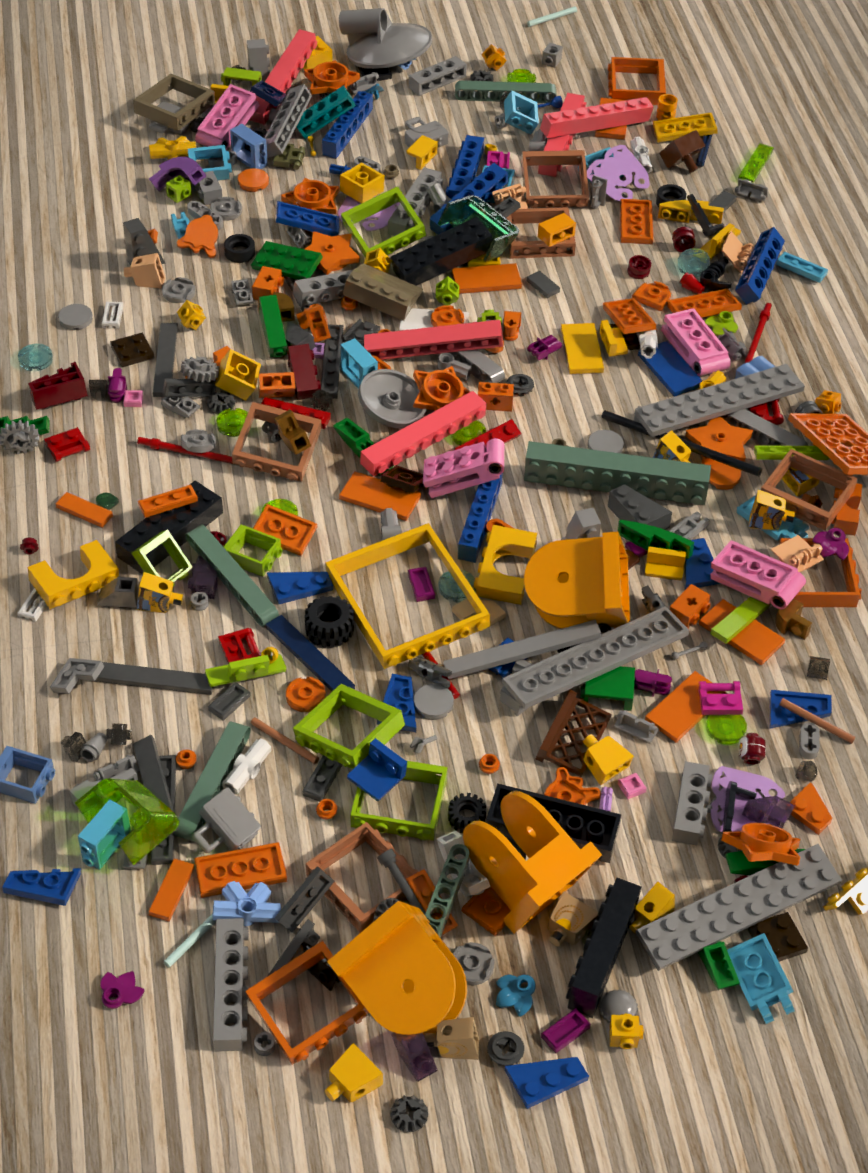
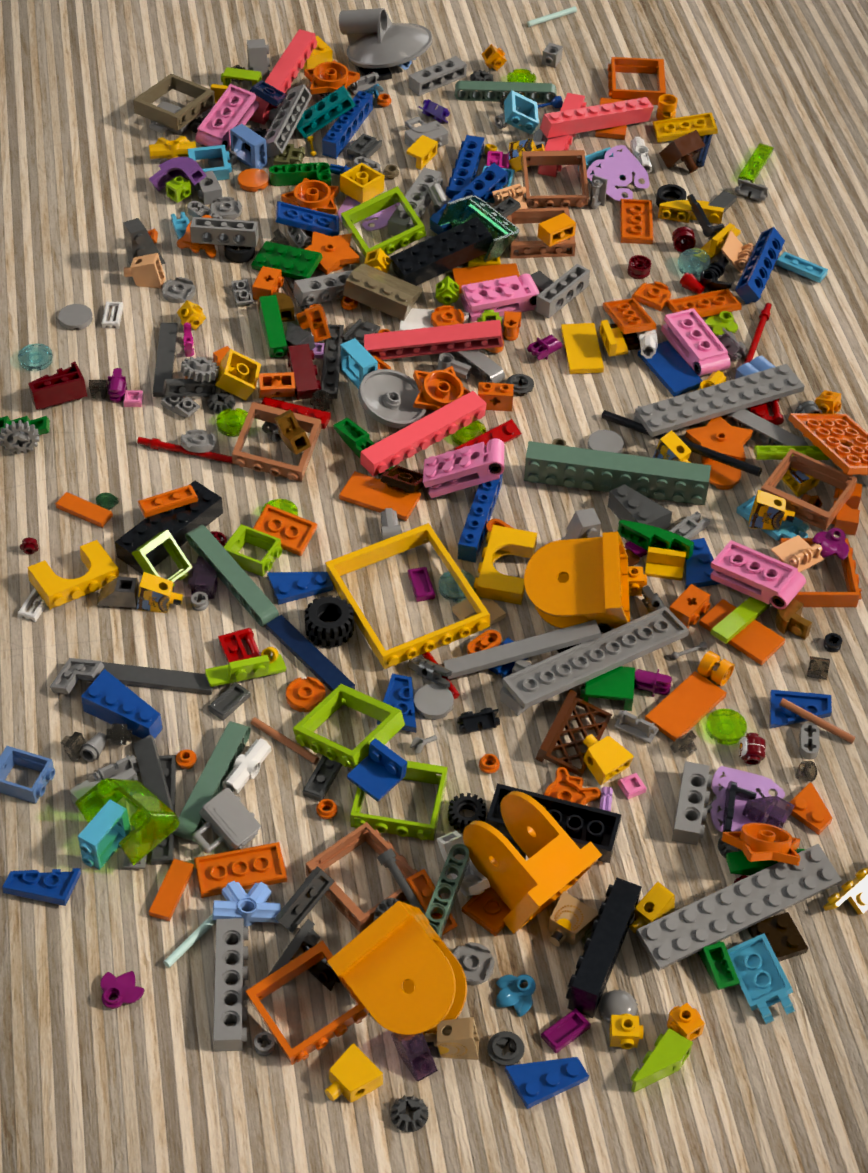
(66, 444): red plate -> none
(116, 703): none -> blue wedge
(132, 349): dark brown plate -> none
(188, 340): none -> dark pink cap
(224, 232): none -> light grey brick
(280, 238): none -> clear smoke tile
(295, 173): none -> green beam
(364, 146): none -> dark grey plate
(384, 100): none -> orange plate
(430, 109): none -> dark purple hinge
(483, 641): none -> orange plate
(485, 717): none -> black hinge
(500, 295): none -> bright pink hinge
(516, 149): none -> torso
(562, 291): none -> light grey brick
(636, 580): none -> light orange brick
(665, 1059): none -> lime slope
(685, 744): none -> clear smoke tile
(686, 1021): none -> light orange brick
(711, 663): none -> light orange wheel
(720, 703): dark pink plate -> none
(832, 647): none -> black bush

